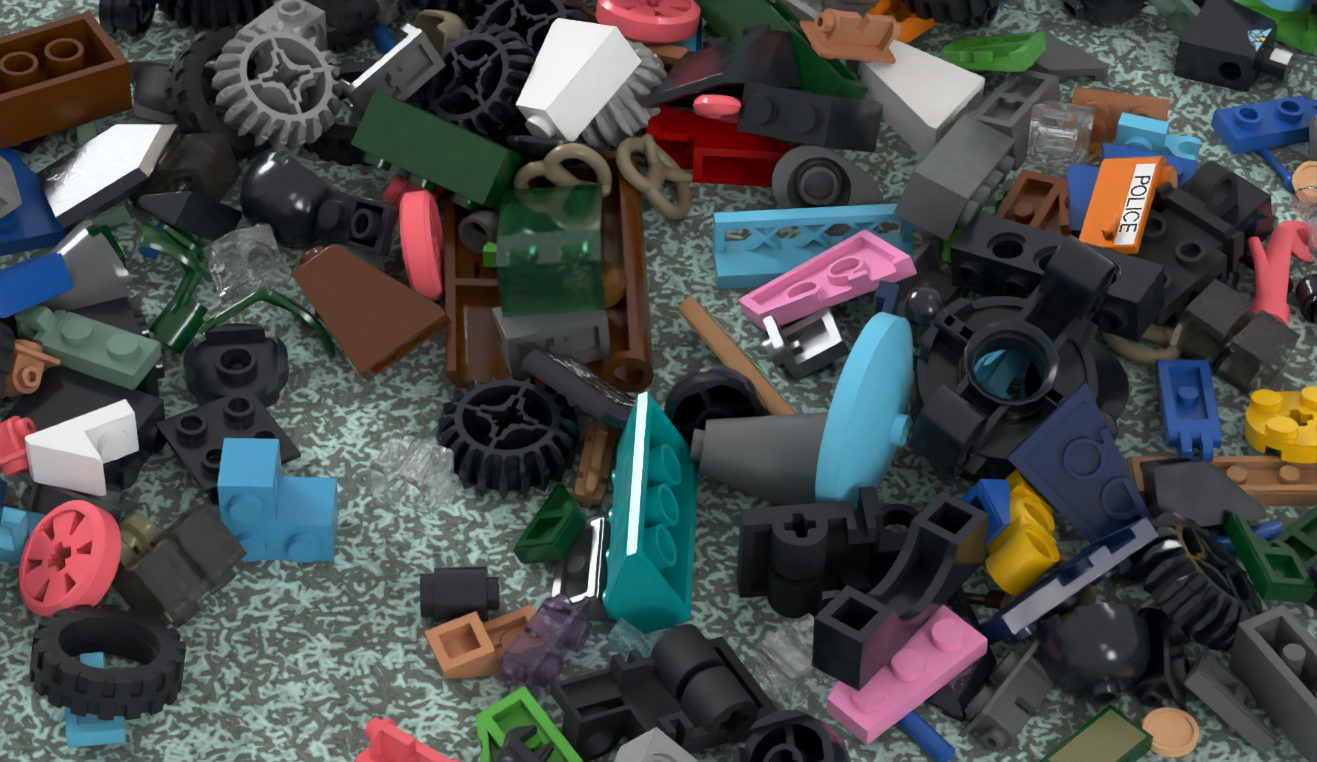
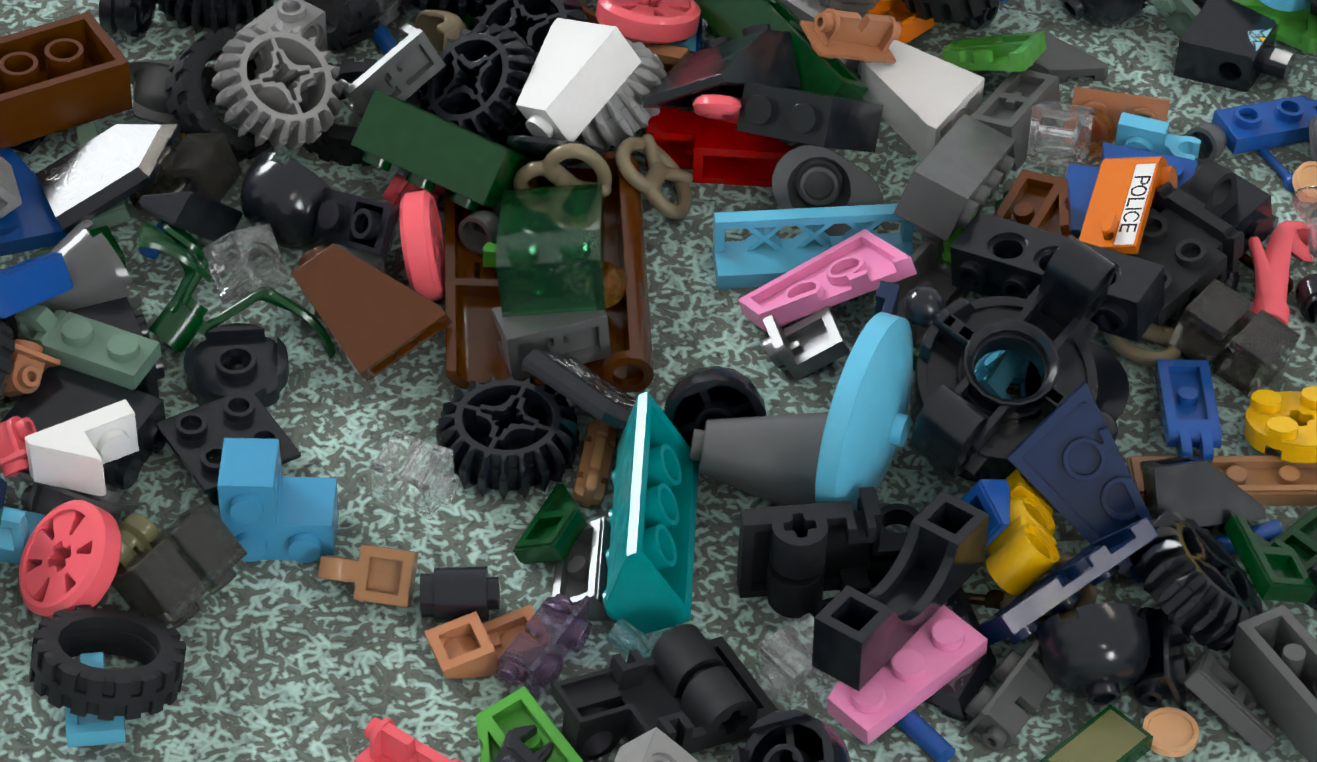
(379, 575): none -> medium nougat plate
(734, 355): medium nougat tile -> none
(1212, 141): none -> dark grey hinge

